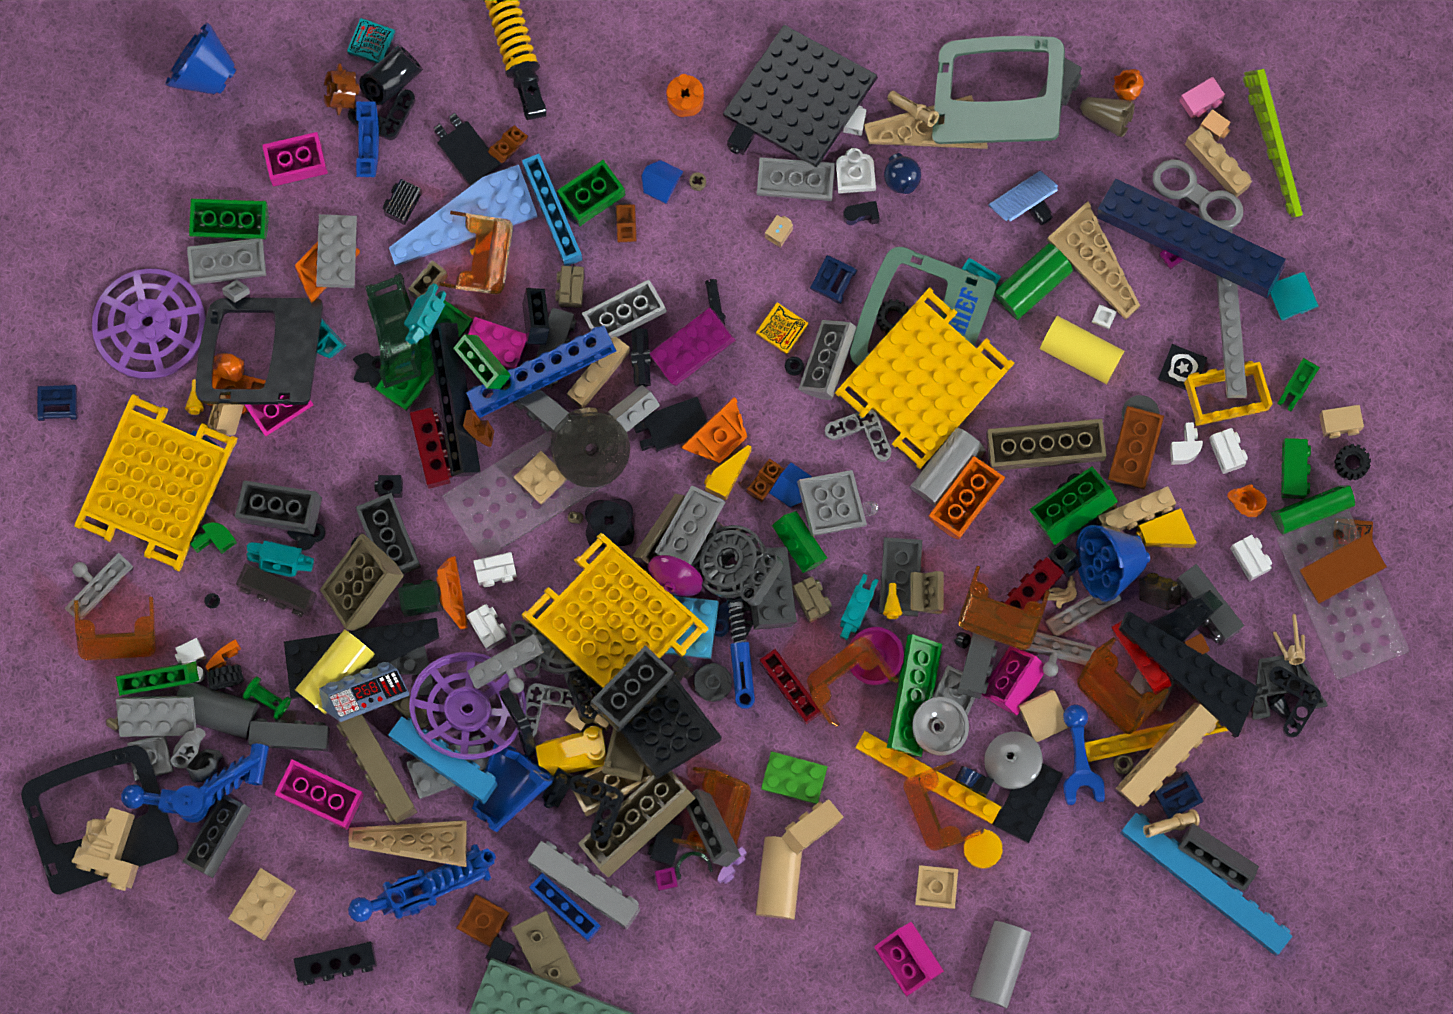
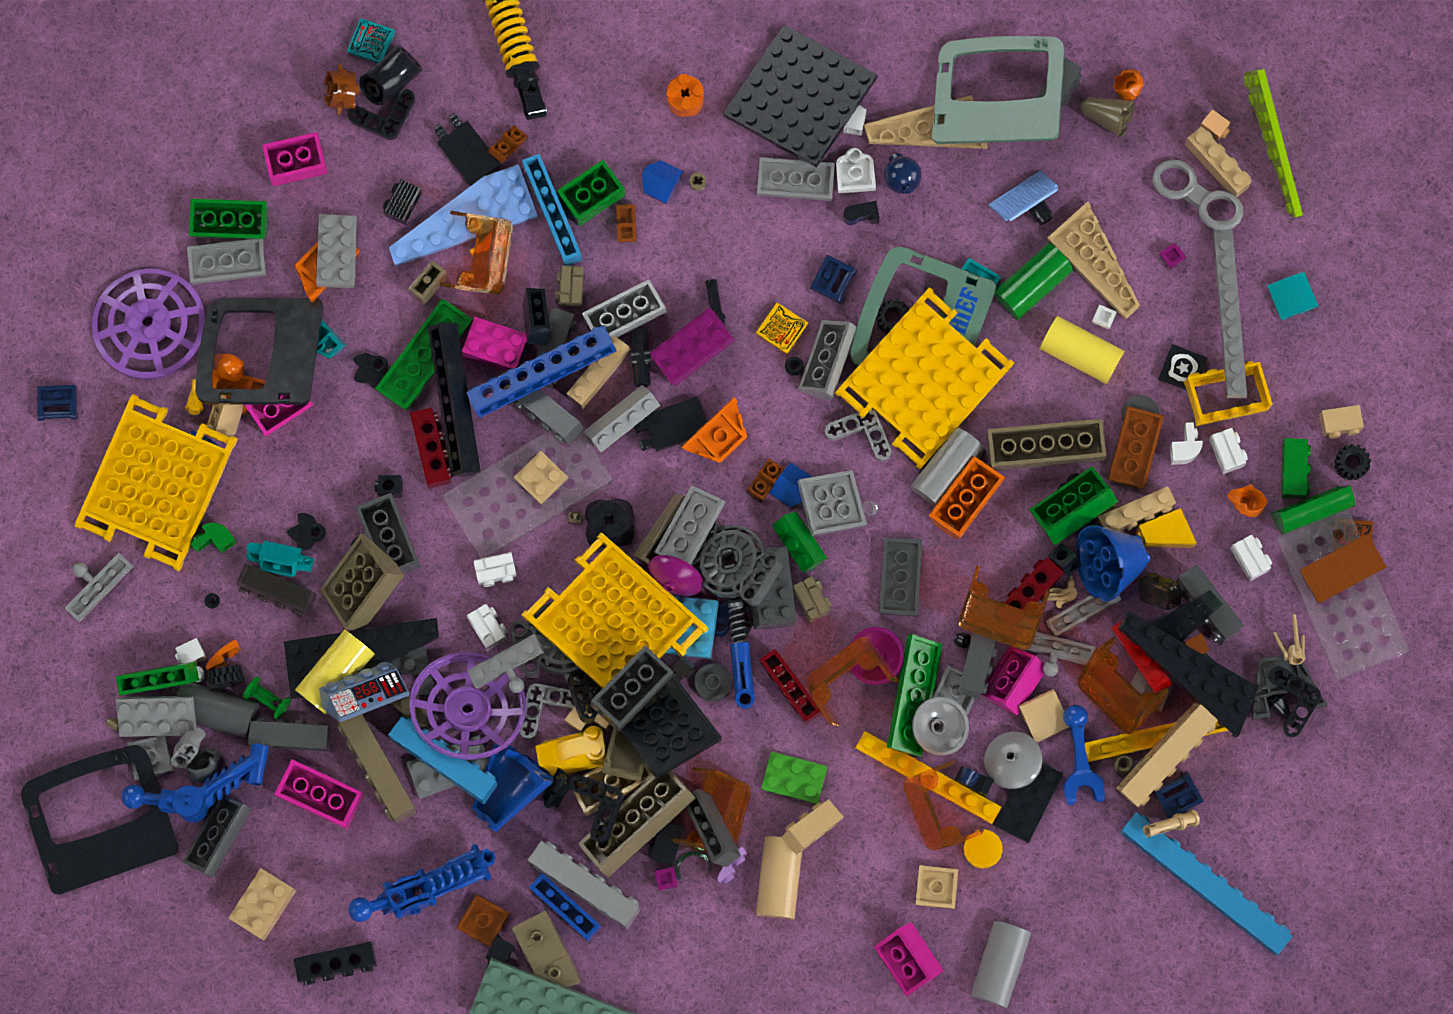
(104, 847): tan brick -> none
(117, 645): clear orange windscreen -> none
(202, 64): blue cone -> none
(235, 290): light grey plate -> none
(278, 507): dark grey brick -> none
(368, 139): blue slope -> none
(389, 311): clear green windscreen -> none
(420, 598): clear green brick -> none
(424, 314): teal hinge -> none
(426, 841): tan wing -> none
(451, 592): orange wing -> none
(479, 429): dark orange slope -> none
(482, 361): green brick -> none
(520, 720): black beam -> none
(601, 463): clear smoke brick -> none
(725, 475): yellow slope -> none
(740, 139): black brick -> none
(779, 230): tan brick -> none
(857, 607): teal hinge -> none
(892, 606): yellow cone -> none
(919, 111): tan pin -> none
(927, 592): dark tan bracket -> none
(1191, 238): dark blue brick -> none
(1202, 98): bright pink brick -> none
(1218, 857): dark grey brick -> none
(1299, 382): green hinge -> none

